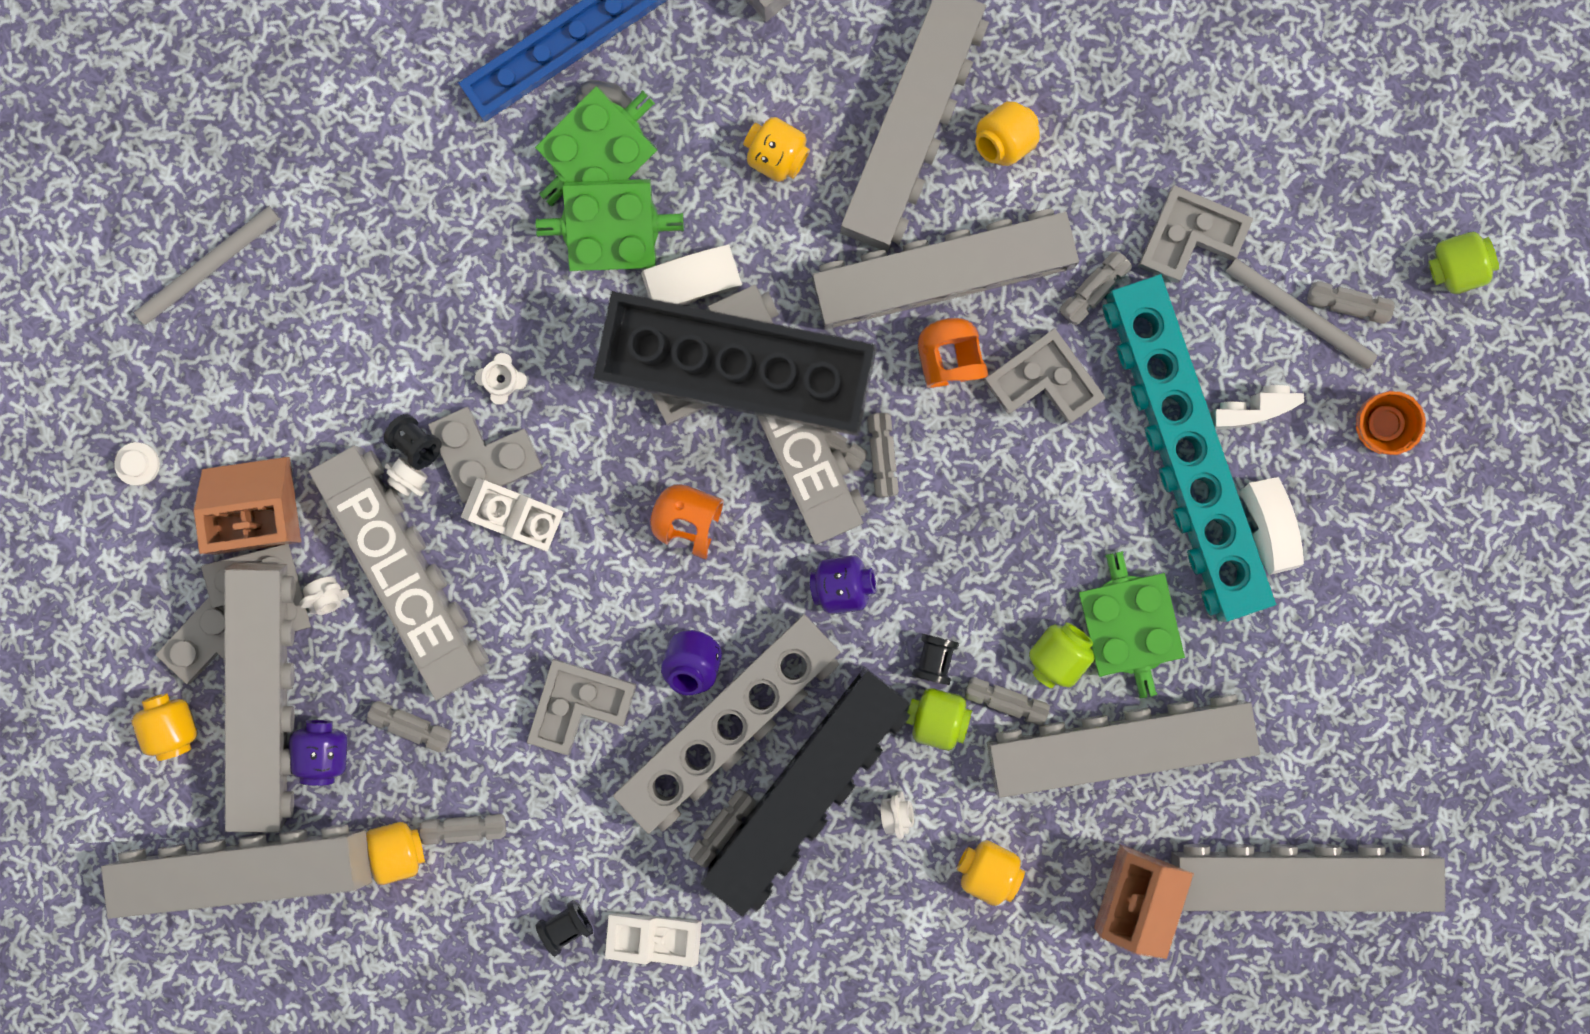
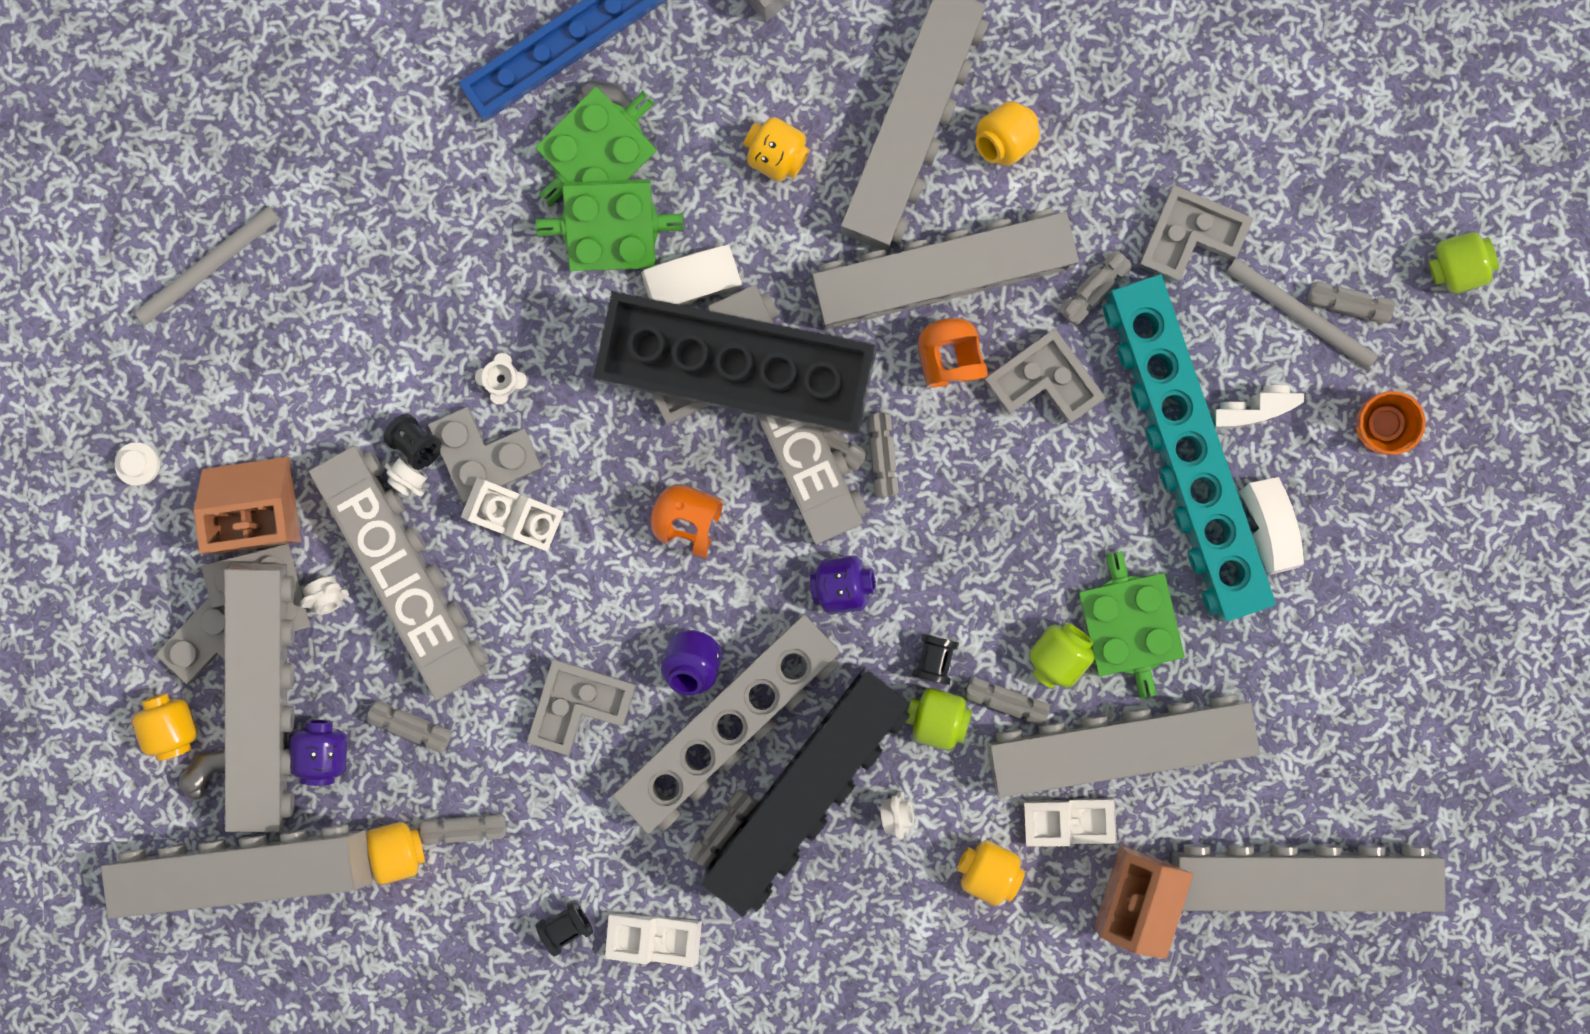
(199, 771): none -> flat silver arm
(1070, 822): none -> white slope

